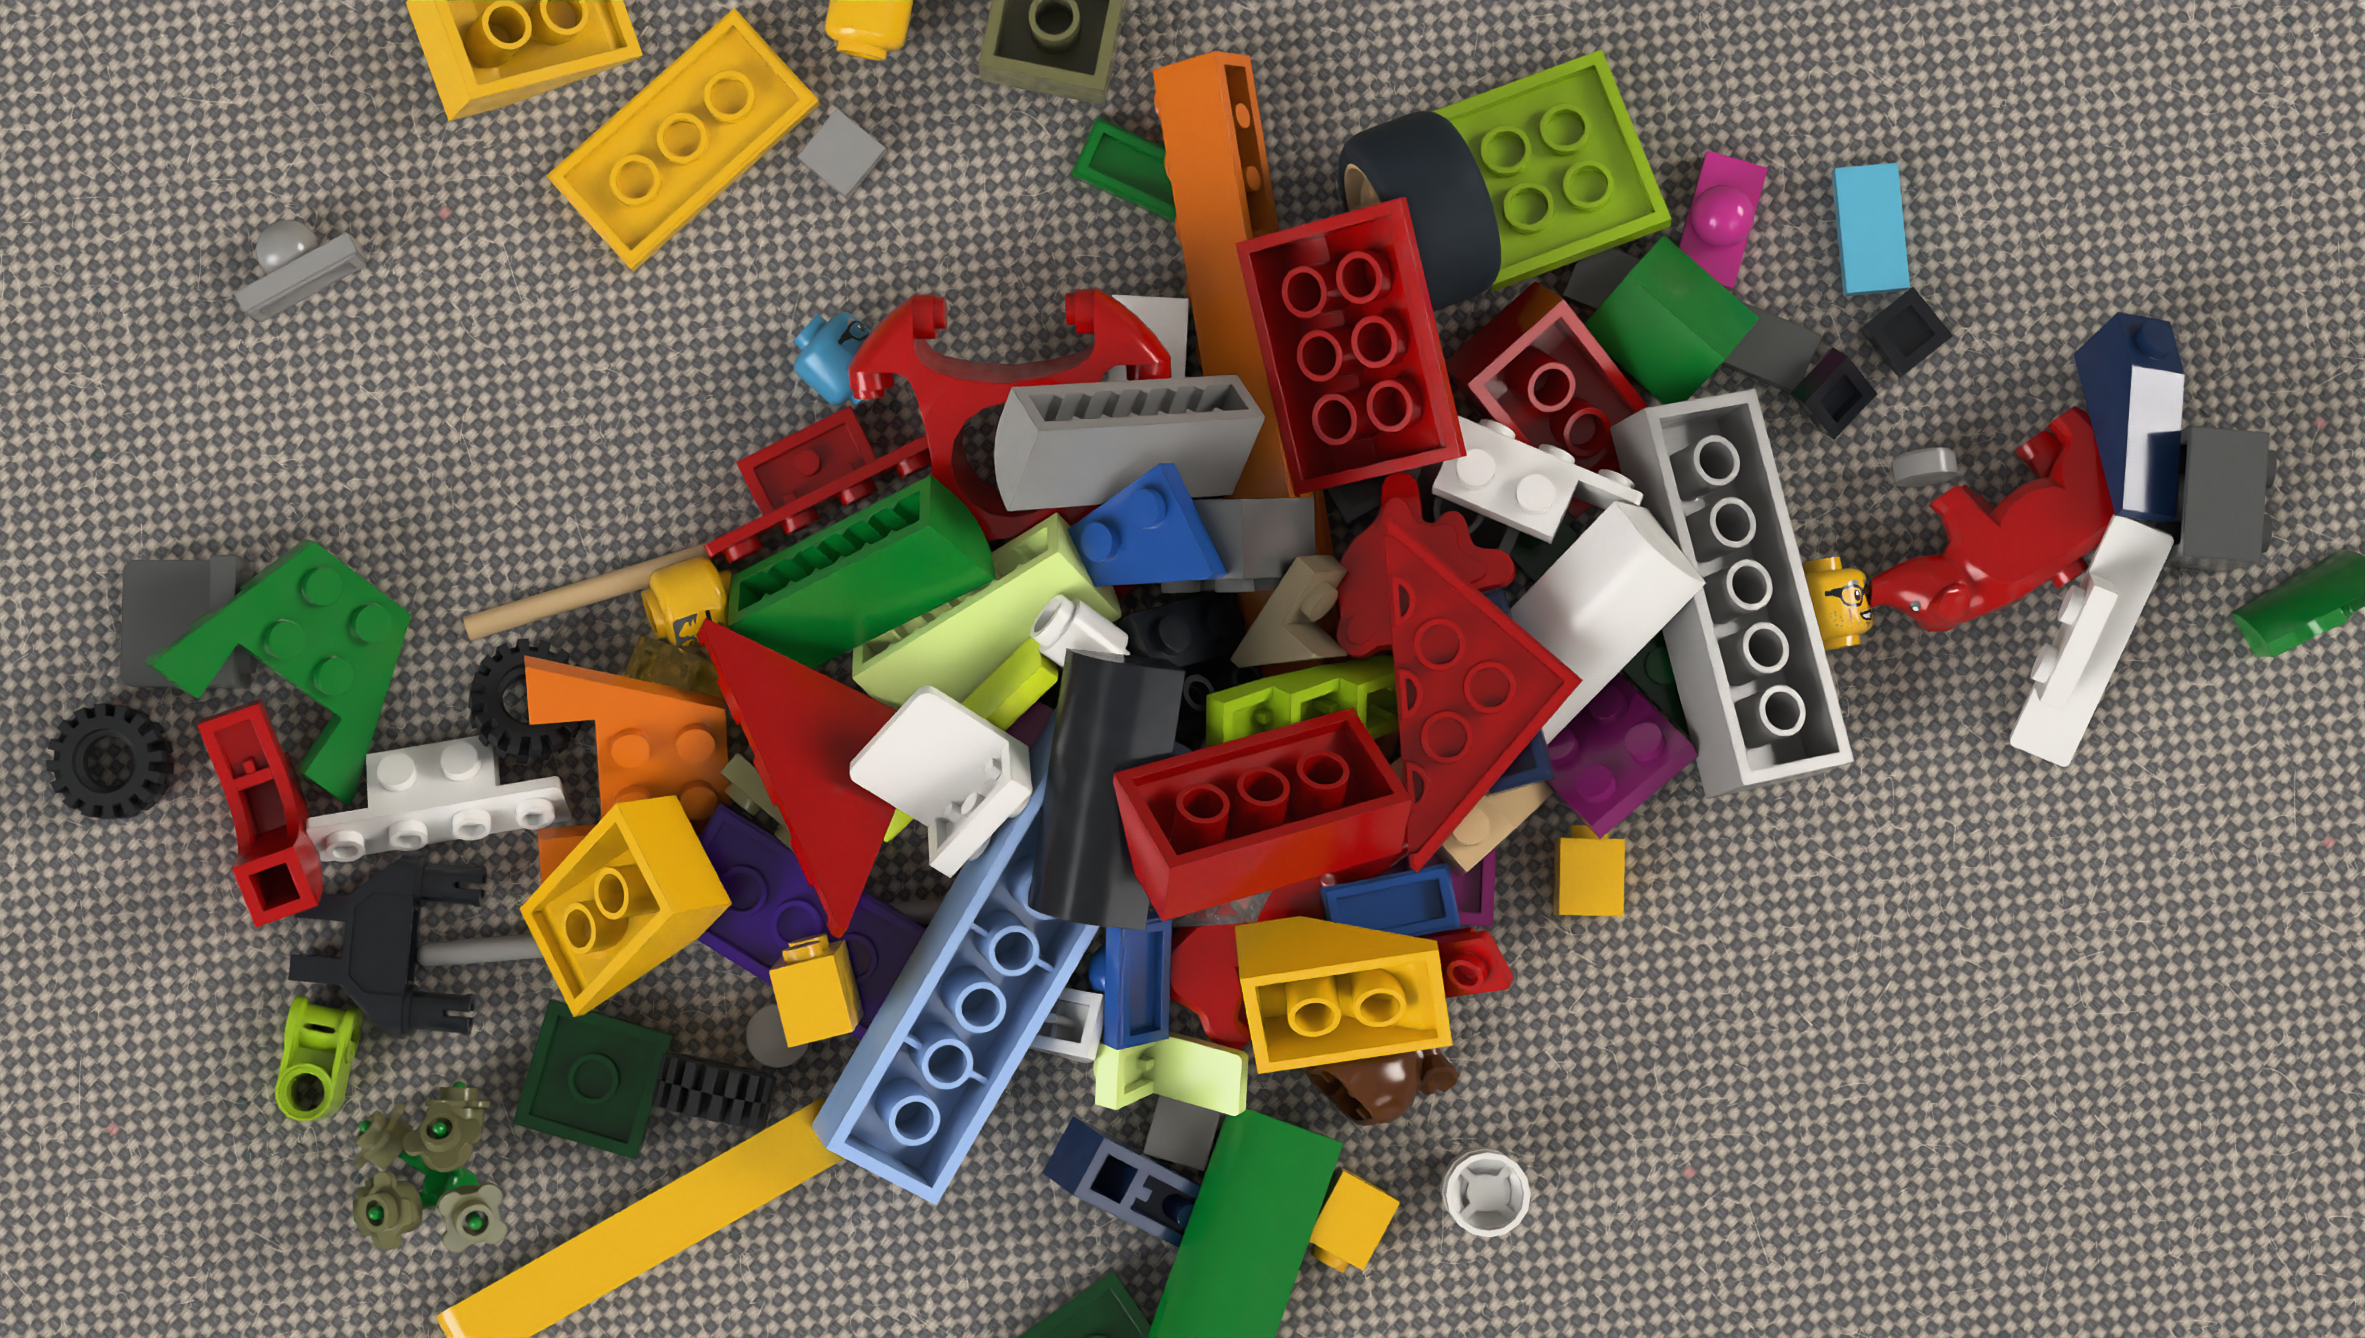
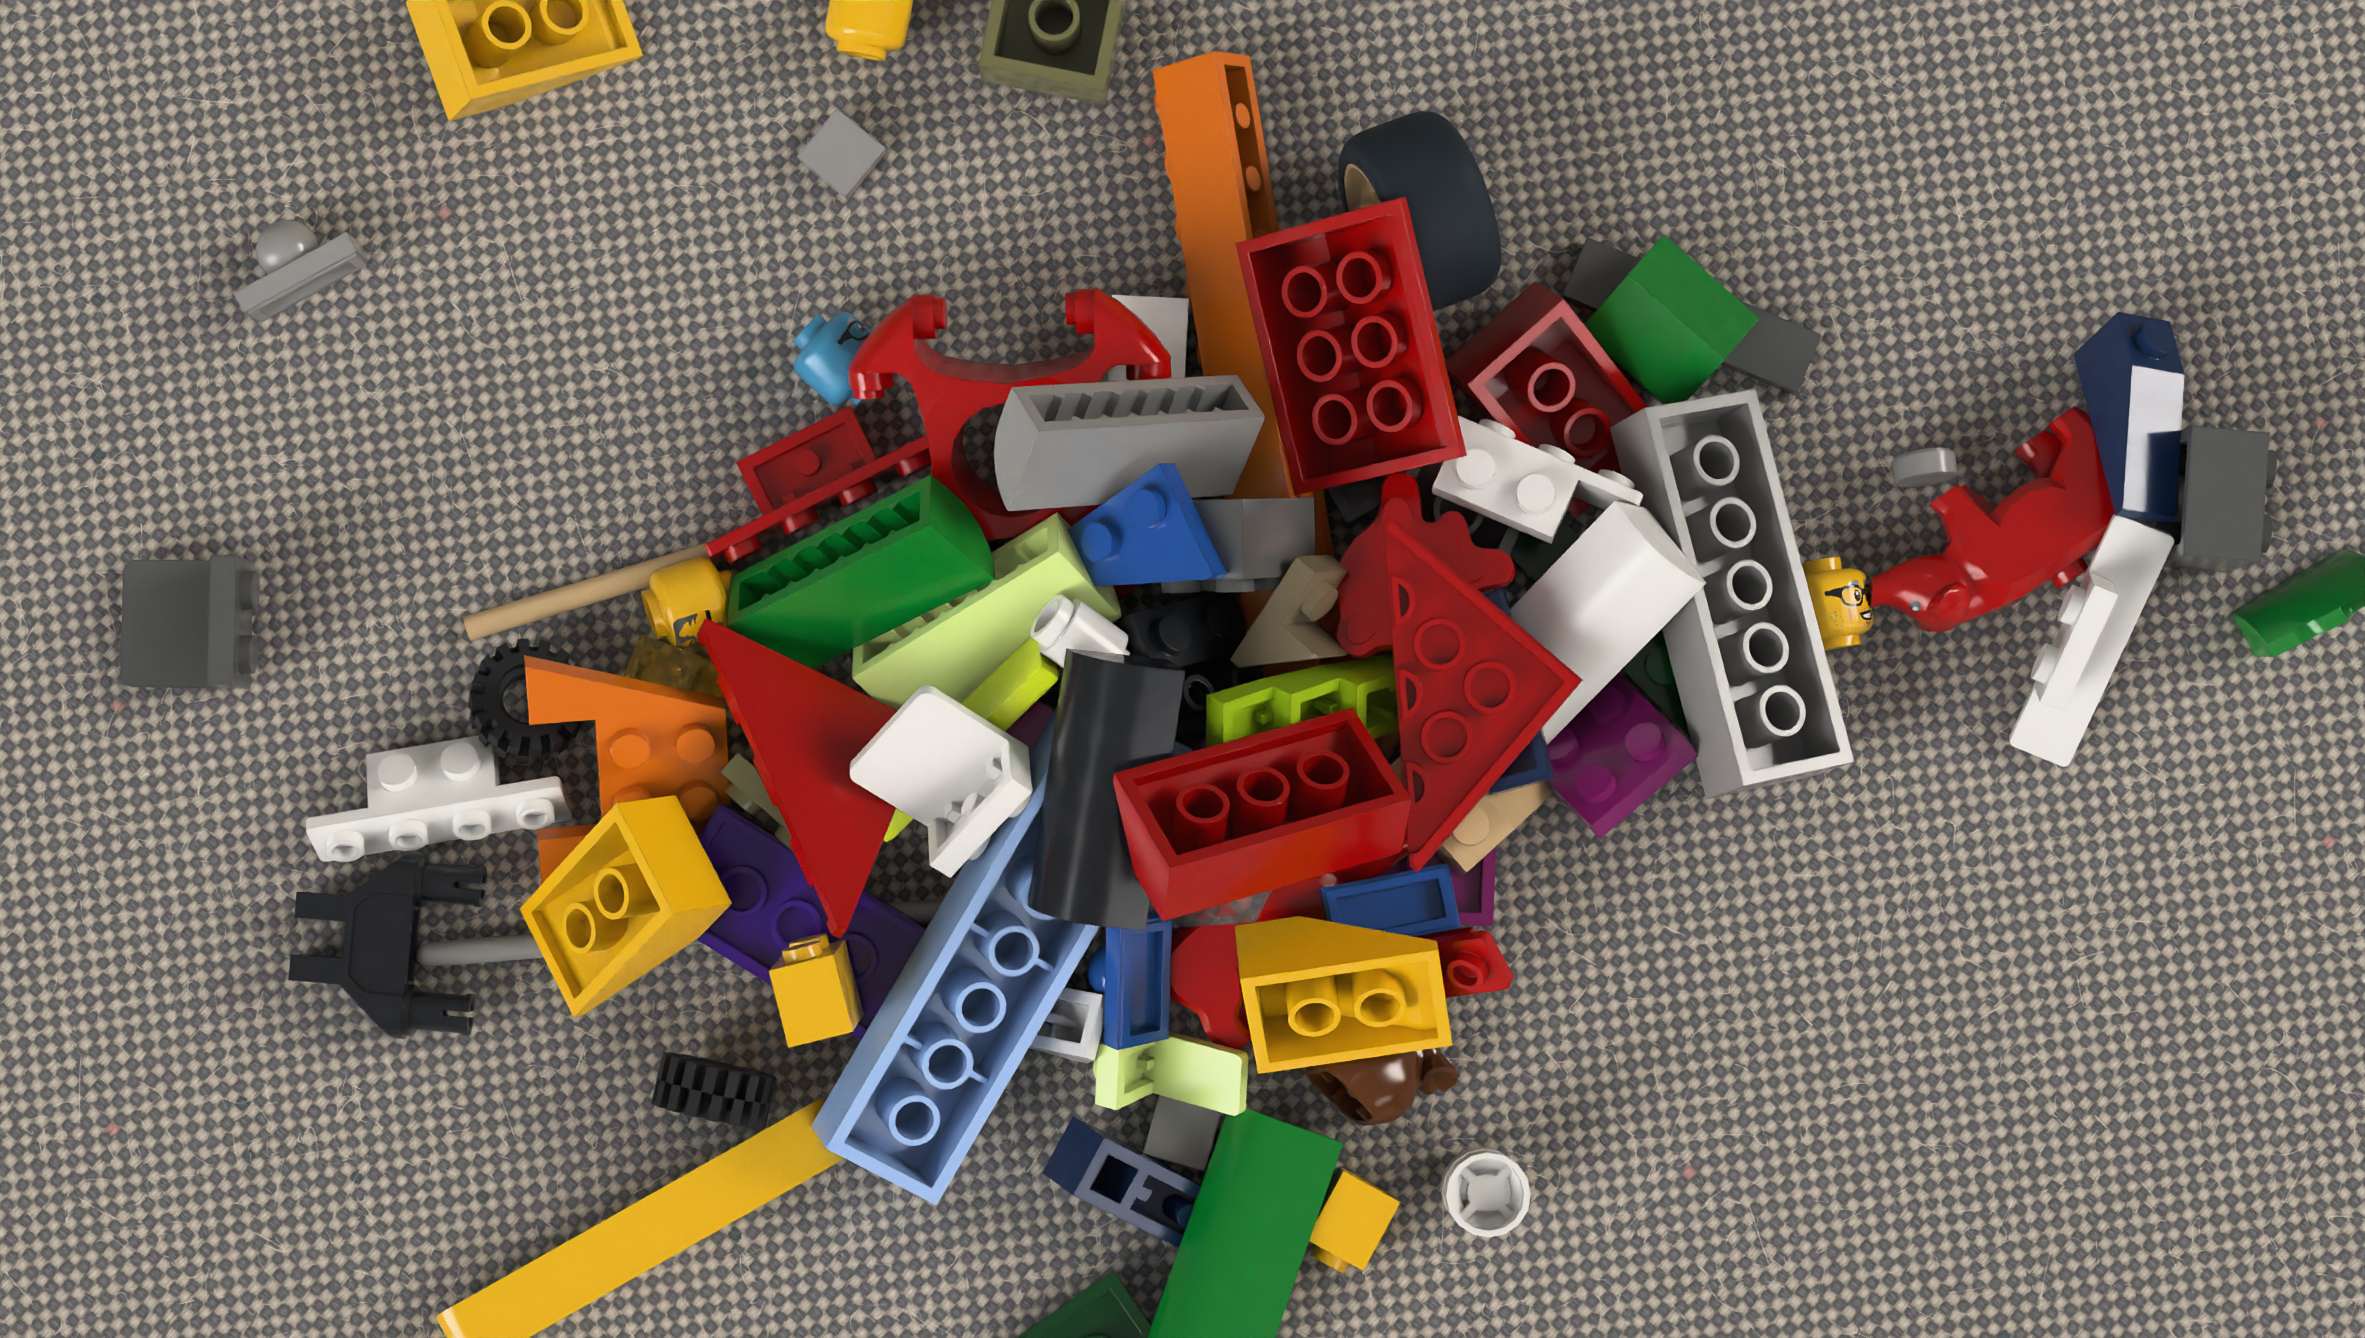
(72, 754): black tyre -> none
(275, 858): red arch -> none
(318, 632): green wing -> none
(319, 1054): lime piece -> none
(438, 1151): olive plant -> none
(593, 1079): dark green plate -> none
(683, 139): yellow tile -> none
(768, 1041): light grey tile -> none
(1126, 168): green tile -> none
(1560, 167): lime plate -> none
(1588, 874): yellow brick -> none
(1722, 215): dark pink tile -> none
(1833, 393): black plate -> none
(1870, 229): medium azure tile -> none
(1906, 332): black plate -> none

